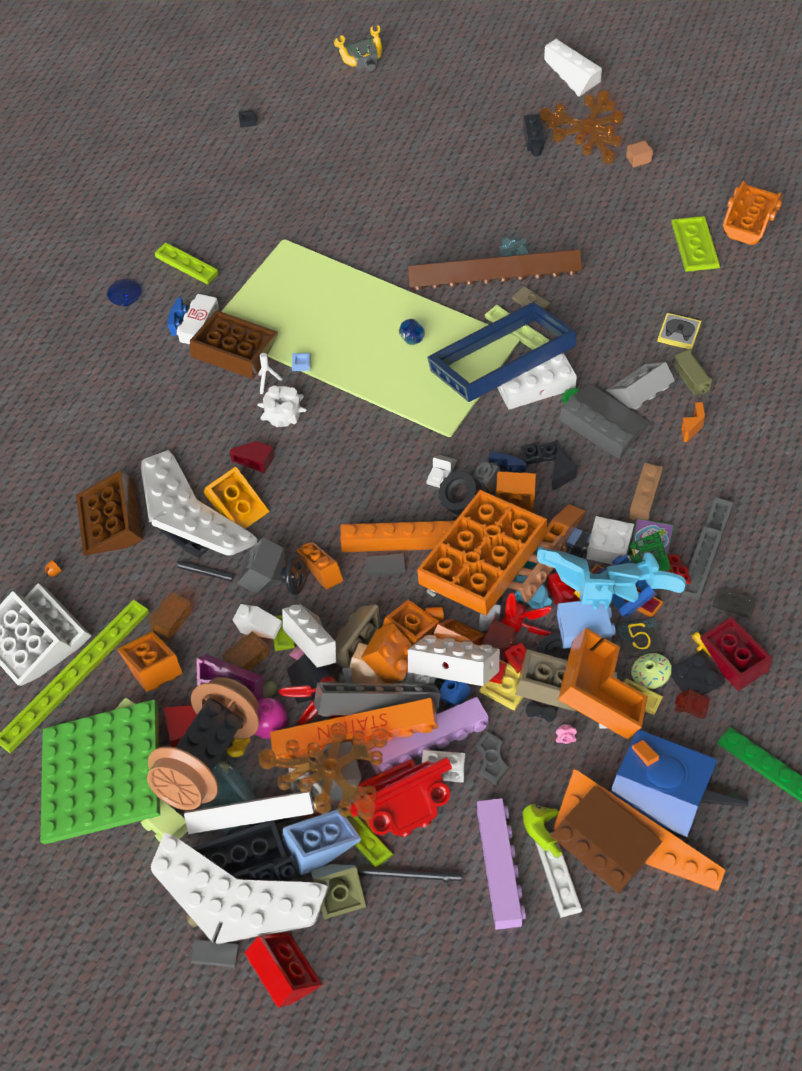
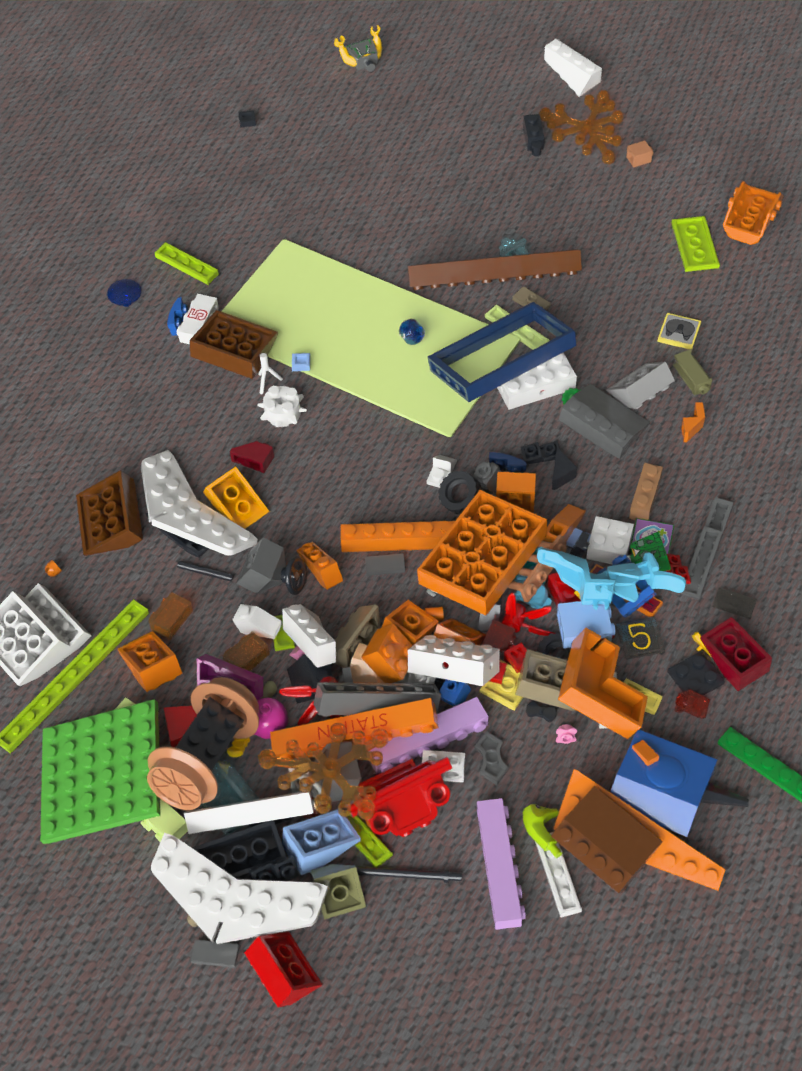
(652, 677): yellowish green dish -> none

